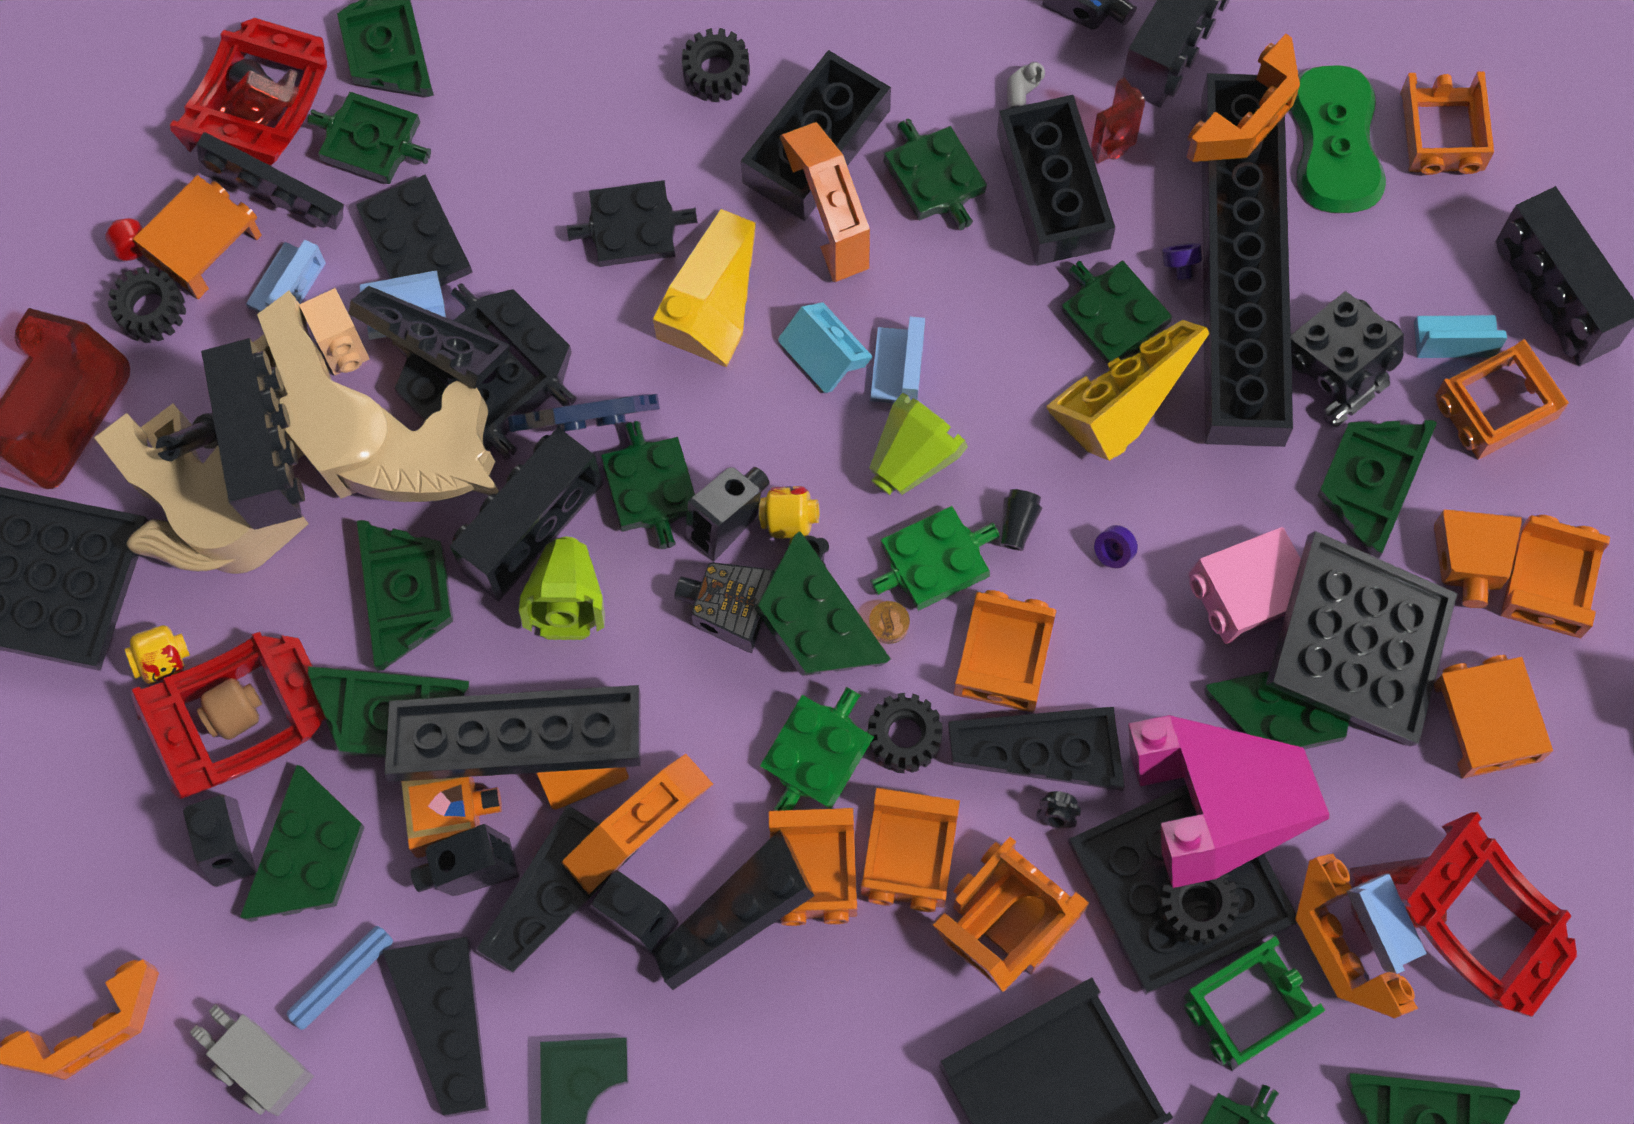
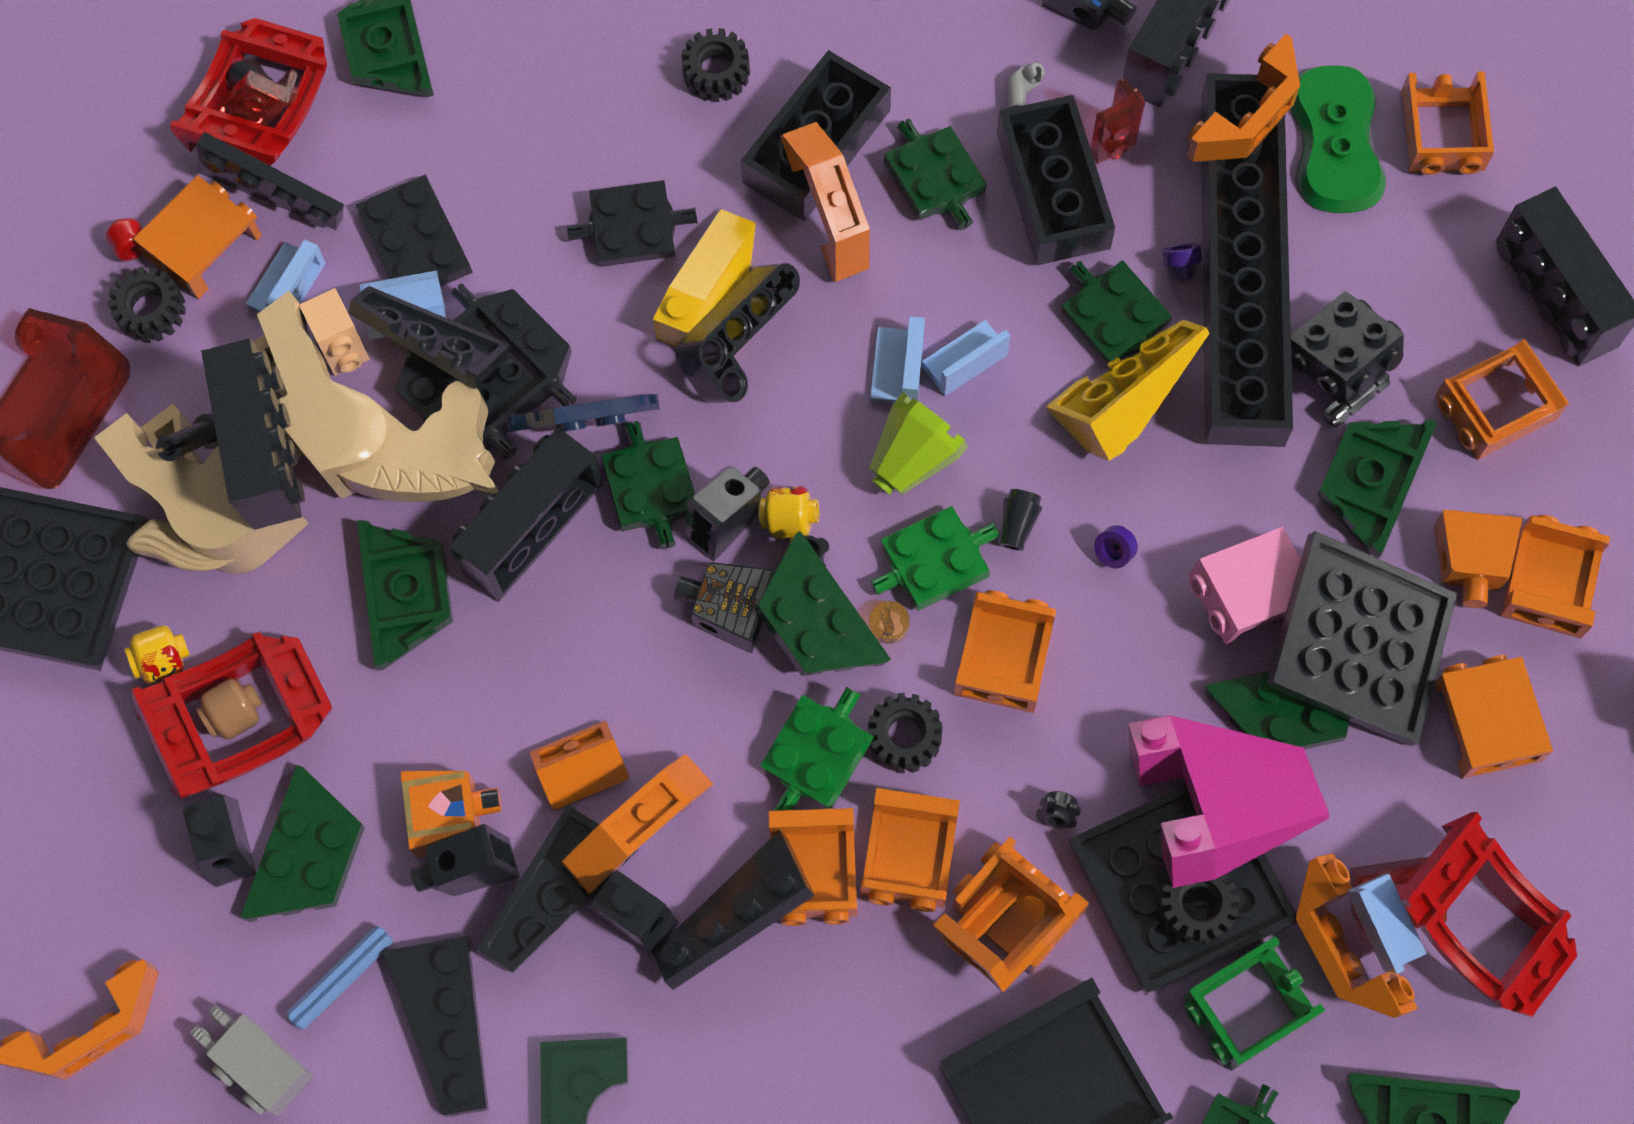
(358, 704): dark green wing -> none
(369, 137): dark green plate -> none
(513, 733): black plate -> none
(563, 593): lime cone -> none
(729, 327): none -> black beam
(823, 346): medium azure panel -> none
(966, 357): none -> light blue panel
(1051, 746): black wing -> none
(1458, 336): medium azure panel -> none

